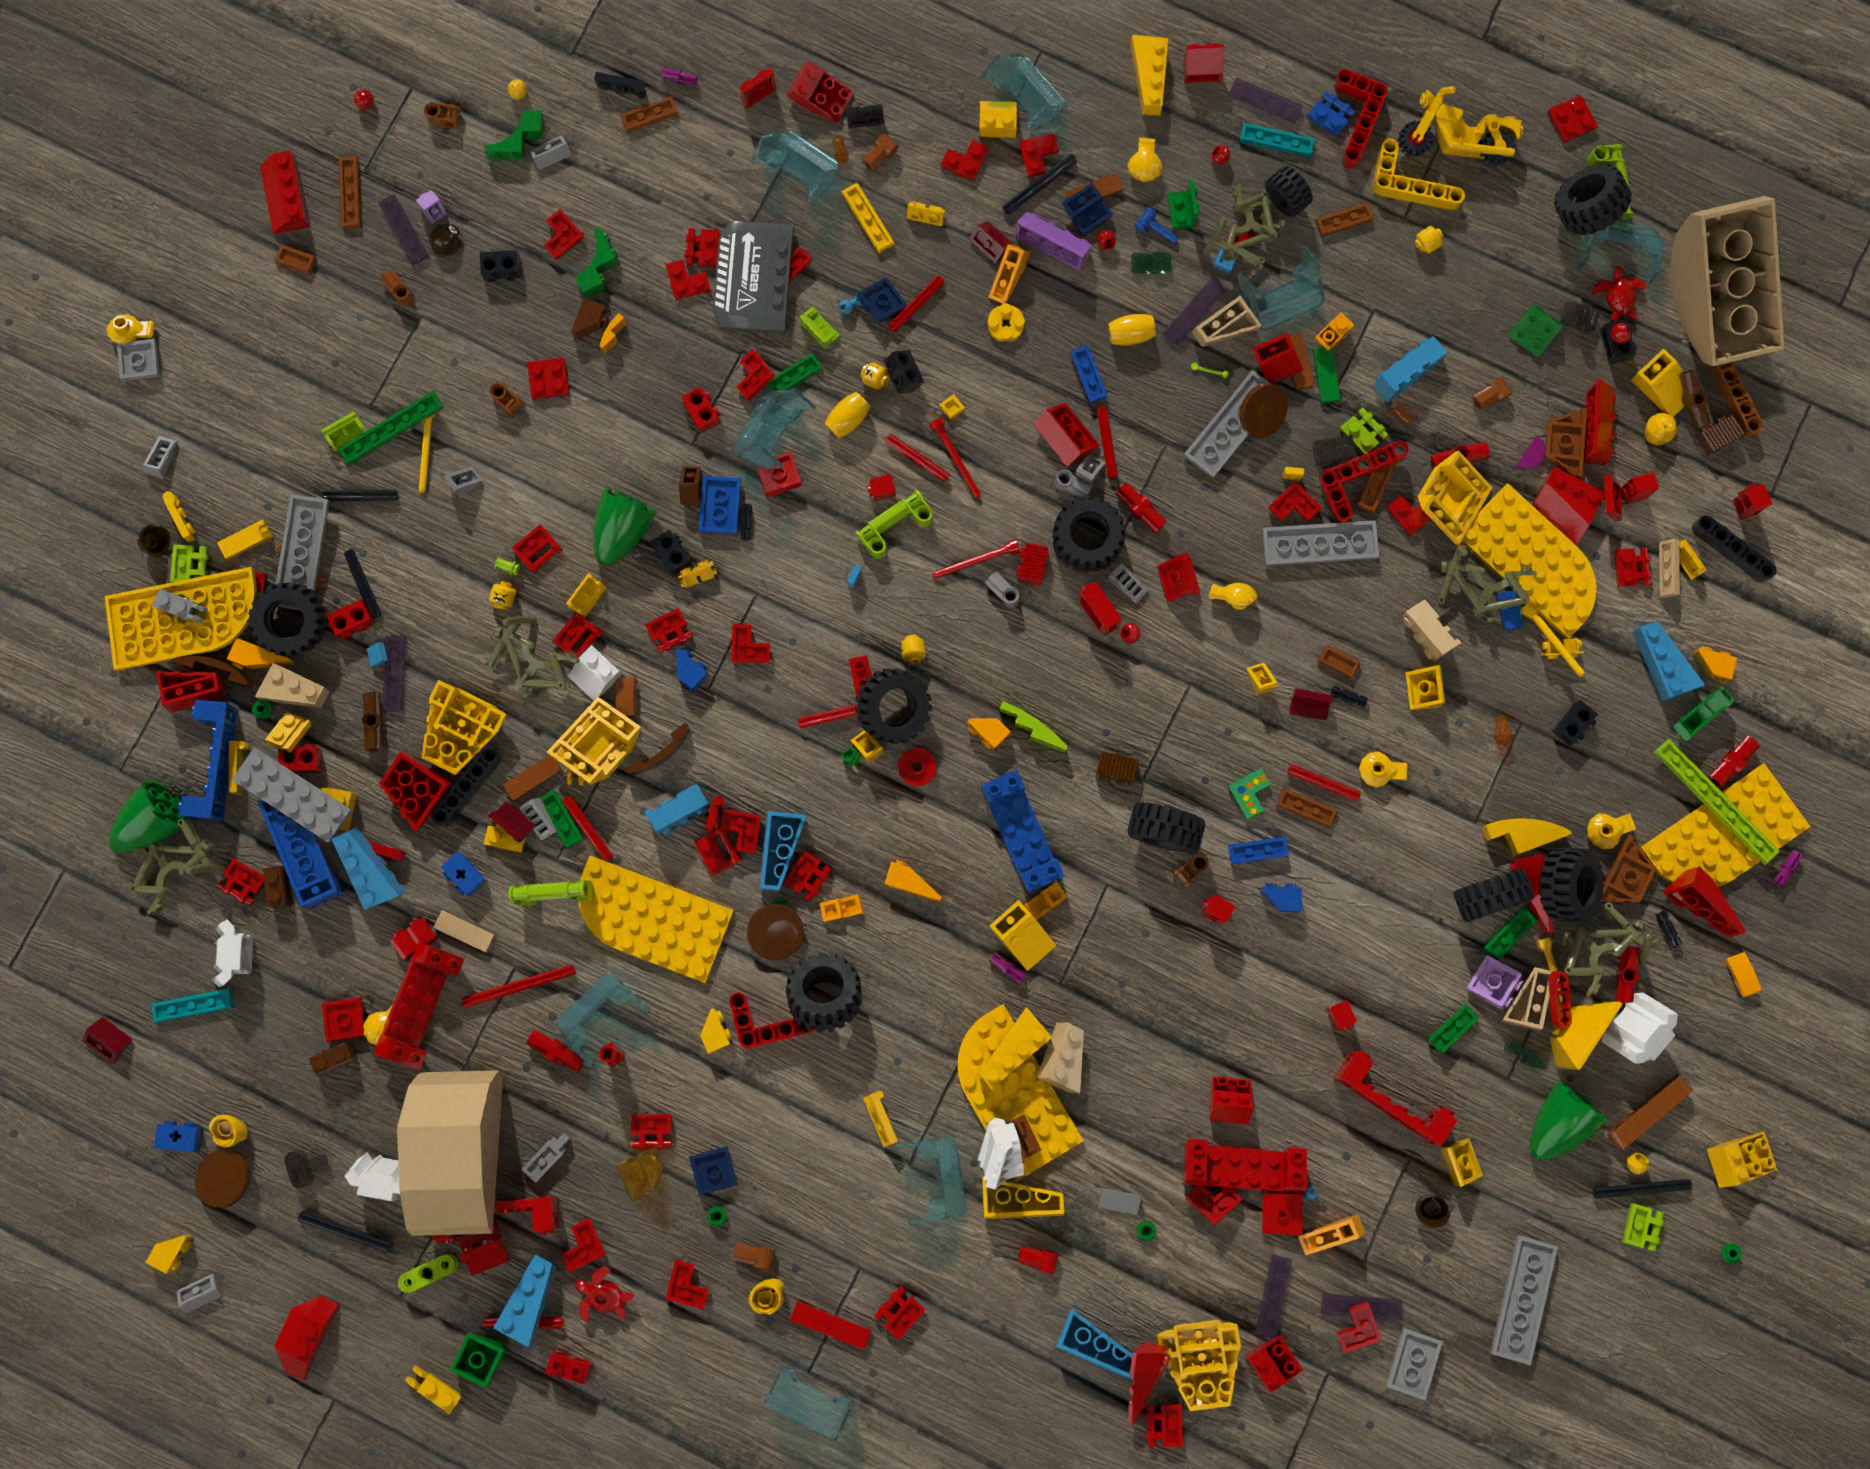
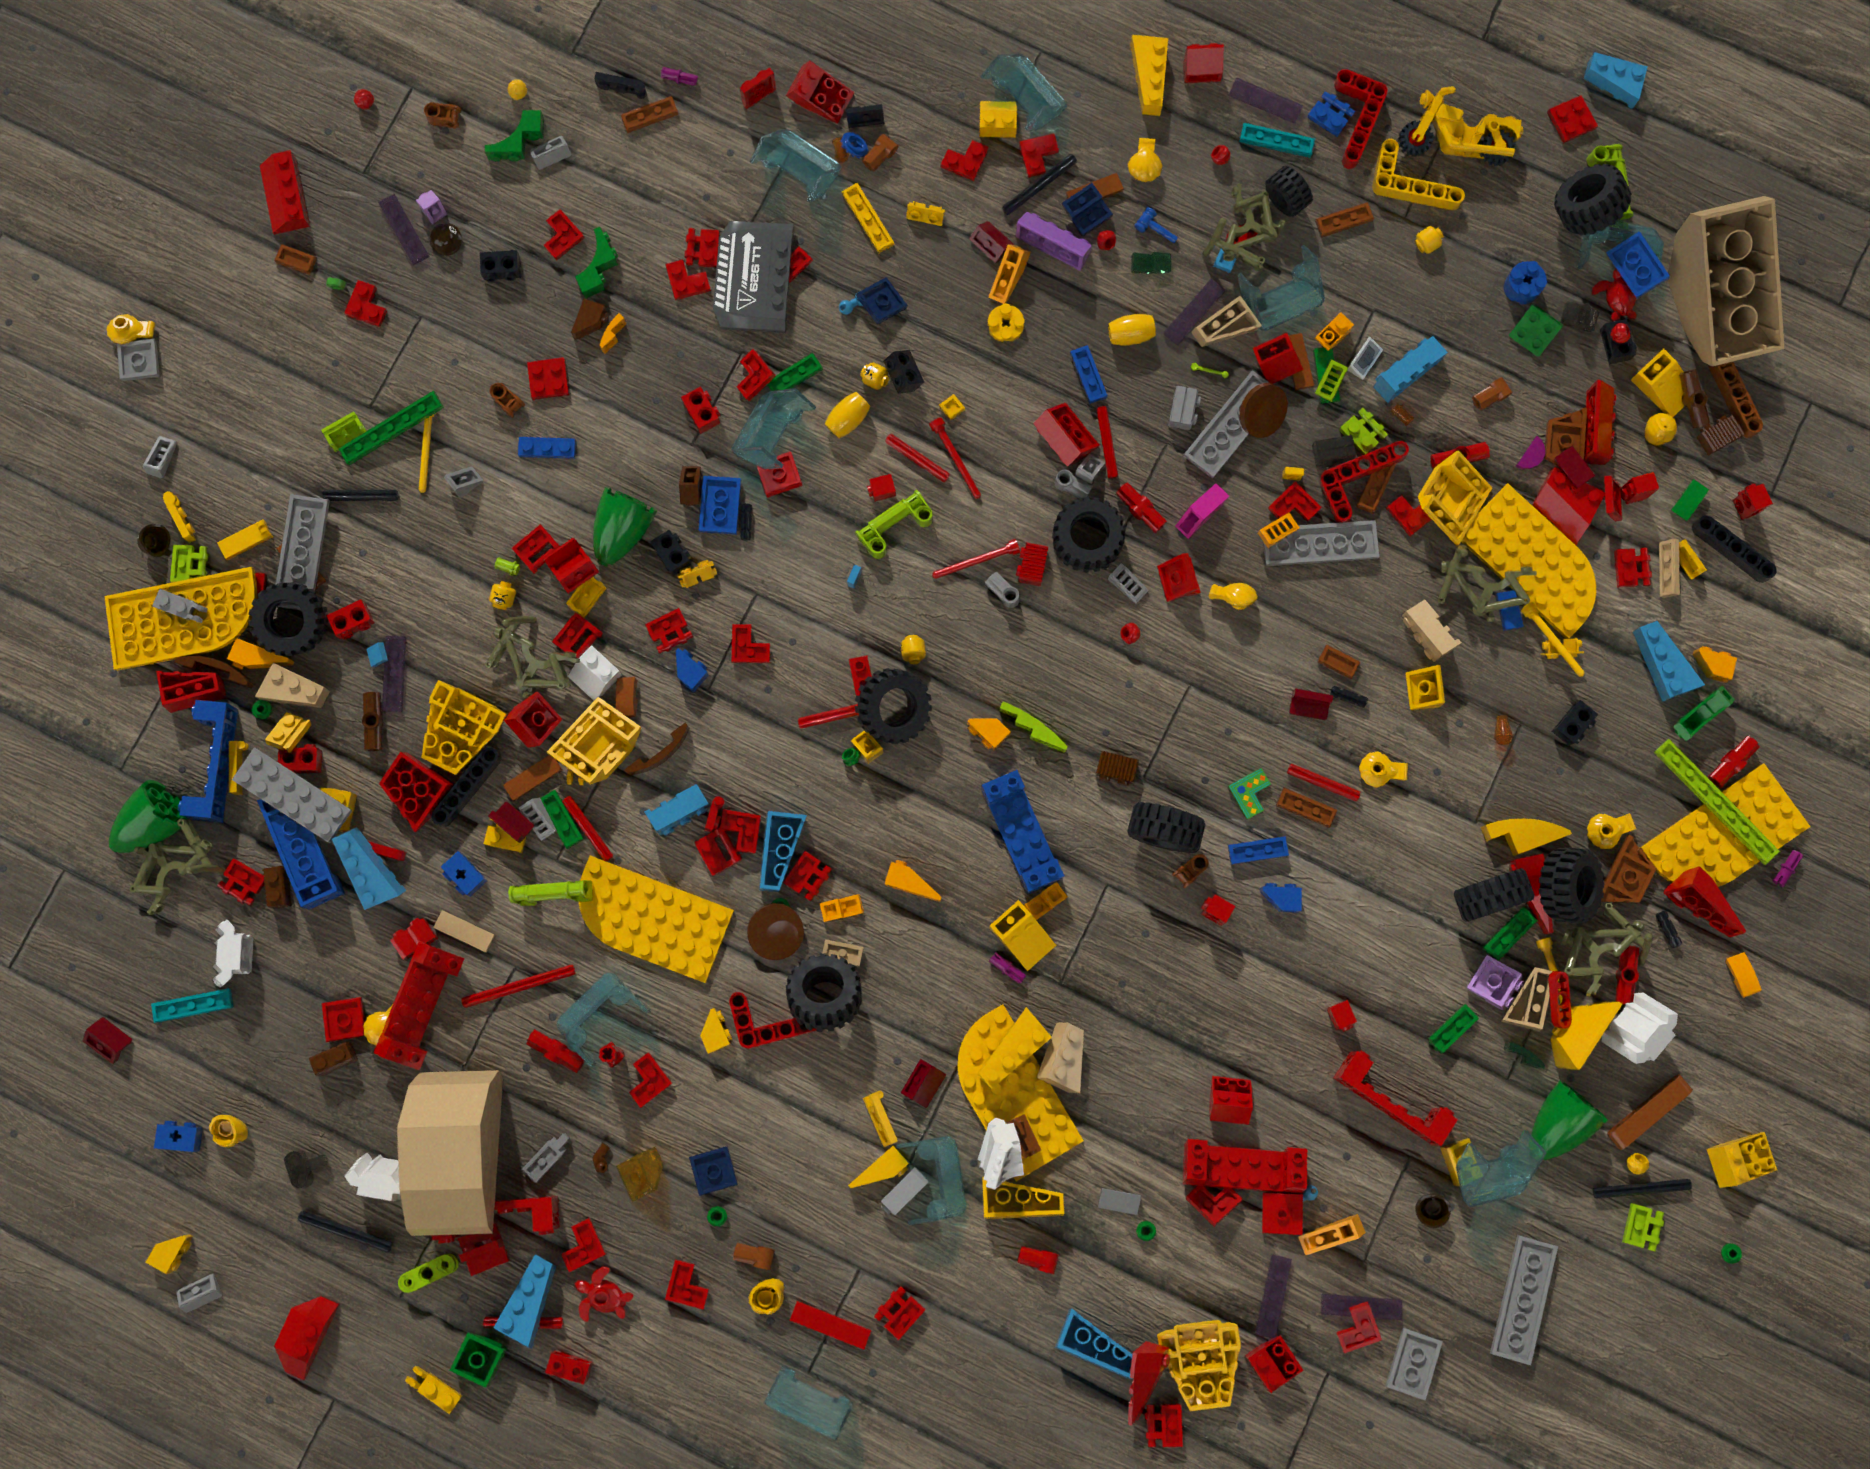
(222, 1178): reddish brown piece -> none
(335, 283): none -> bright green tile
(349, 192): dark orange tile -> none
(360, 305): none -> red plate
(362, 583): black axle -> none
(397, 287): dark orange piece -> none
(533, 720): none -> red slope
(547, 447): none -> blue plate
(571, 565): none -> red panel
(599, 1158): none -> reddish brown arm
(651, 1124): red plate -> none
(654, 1080): none -> red plate
(818, 327): lime hinge -> none
(849, 952): none -> tan plate
(860, 147): none -> blue gear
(885, 1167): none -> yellow slope
(904, 1191): none -> light grey slope
(907, 772): red plate -> none
(916, 304): red axle -> none
(923, 1083): none -> dark red panel
(1099, 608): red window -> none
(1183, 207): green bracket -> none
(1183, 408): none -> light grey brick
(1202, 510): none -> dark pink slope
(1261, 679): yellow slope -> none
(1268, 541): none -> light orange slope
(1332, 364): none -> lime slope
(1365, 358): none -> slope
(1498, 1178): none -> clear light blue windscreen
(1525, 282): none -> blue brick
(1574, 467): none -> dark red panel
(1617, 77): none -> dark azure wedge
(1638, 265): none -> blue plate
(1690, 500): none -> green slope

